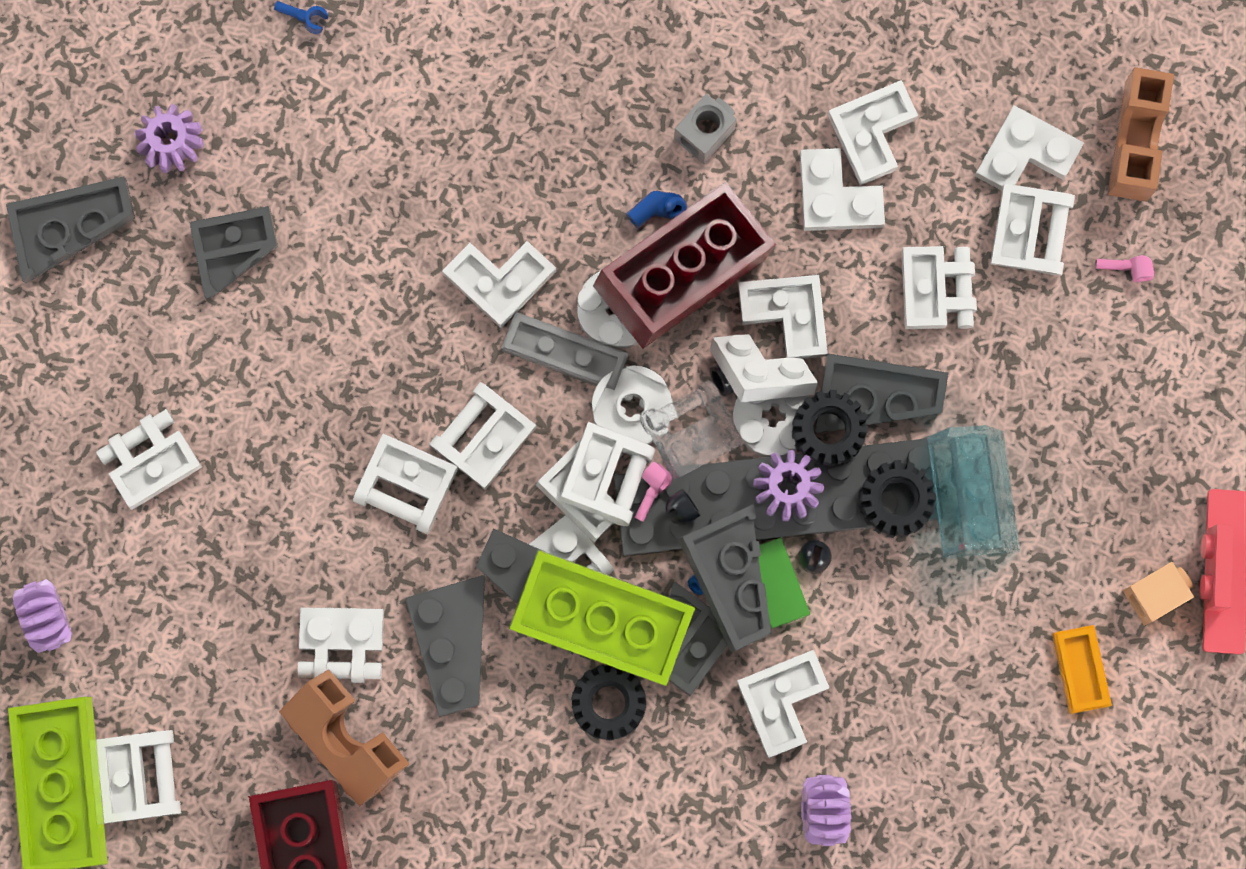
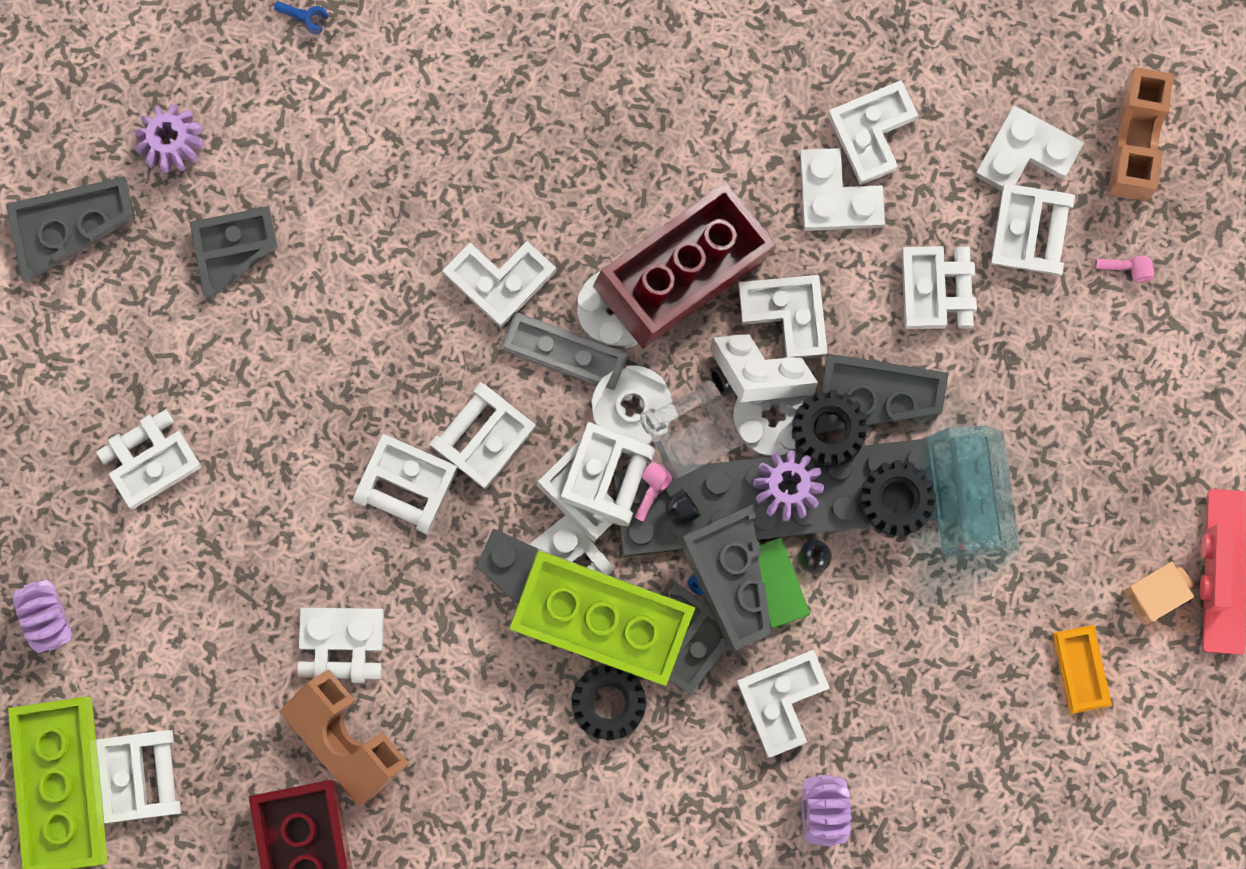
(450, 641): dark grey wing -> none
(656, 204): blue arm -> none
(702, 144): light grey brick -> none

